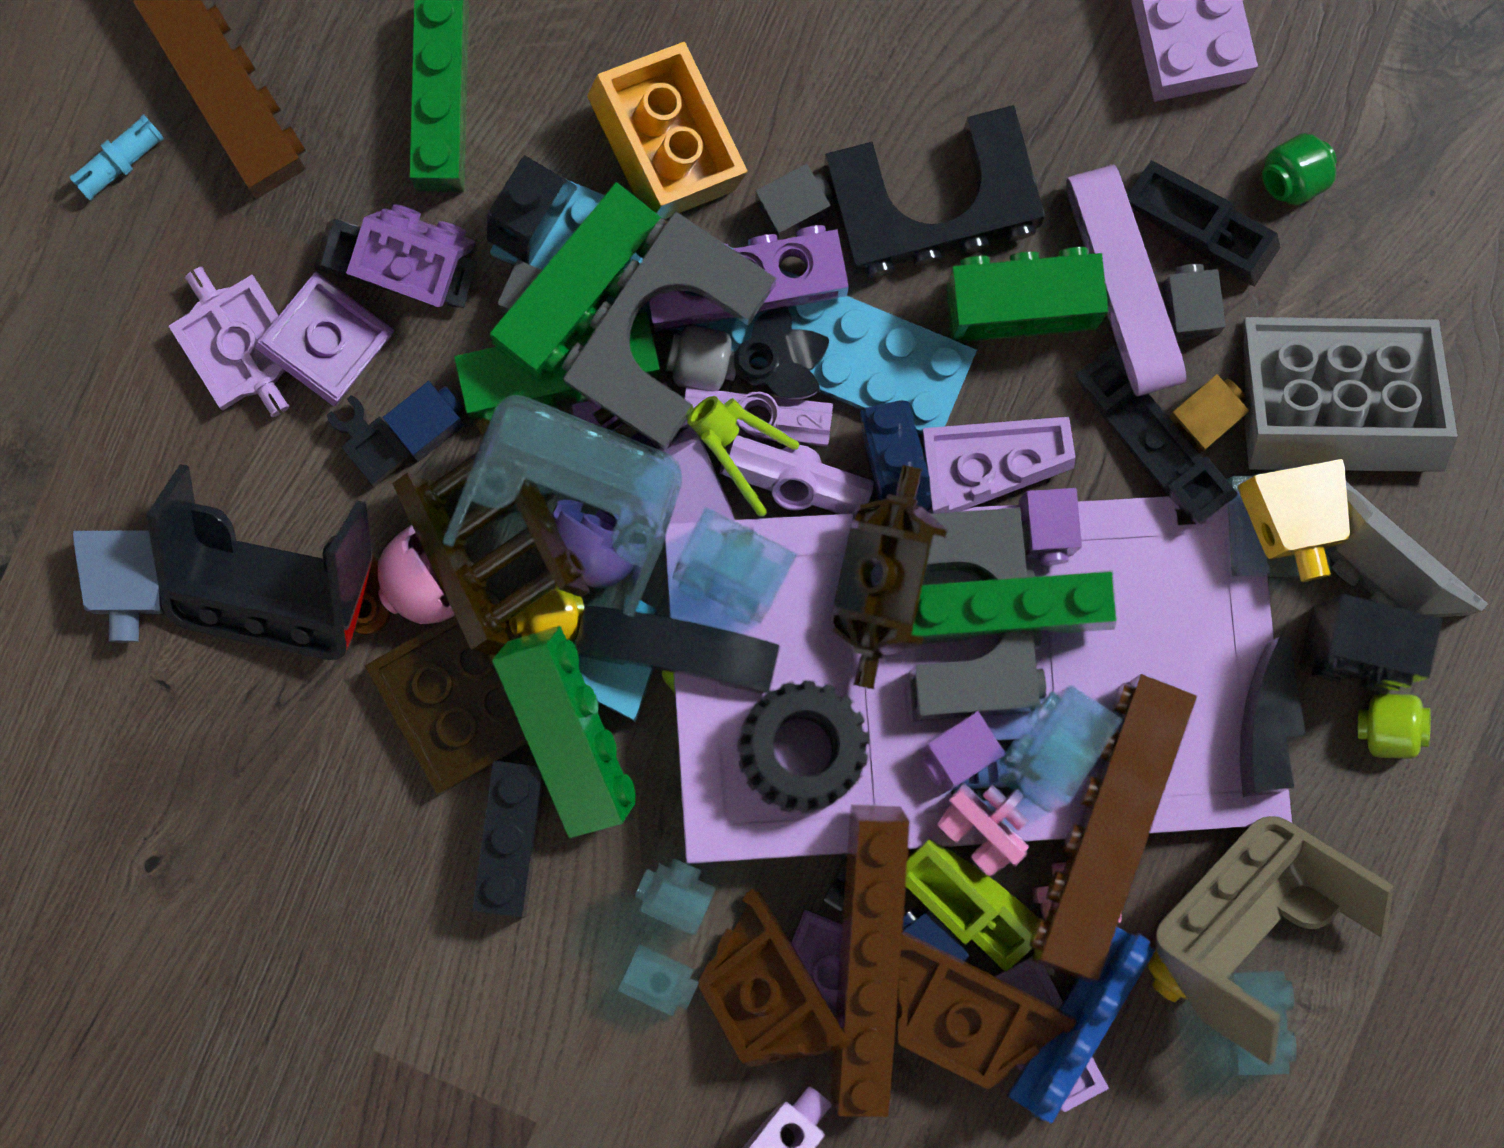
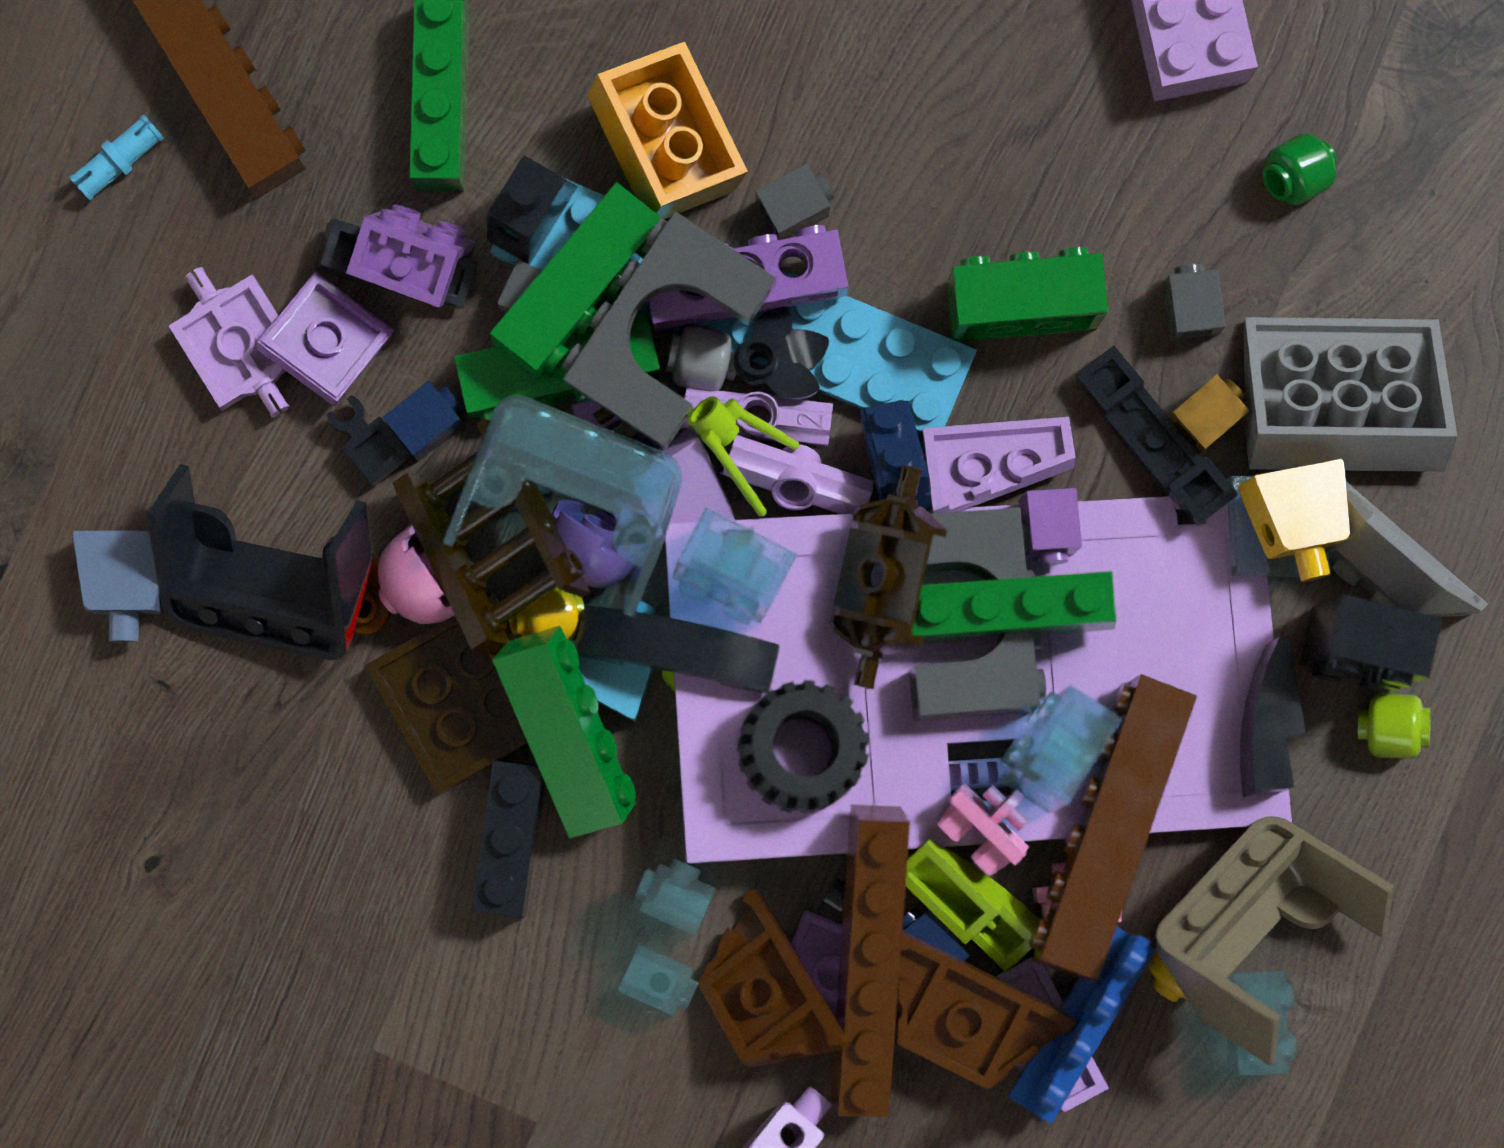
(883, 236): black arch -> none
(960, 752): medium lavender brick -> none
(1131, 288): lavender beam -> none
(1204, 222): black slope -> none

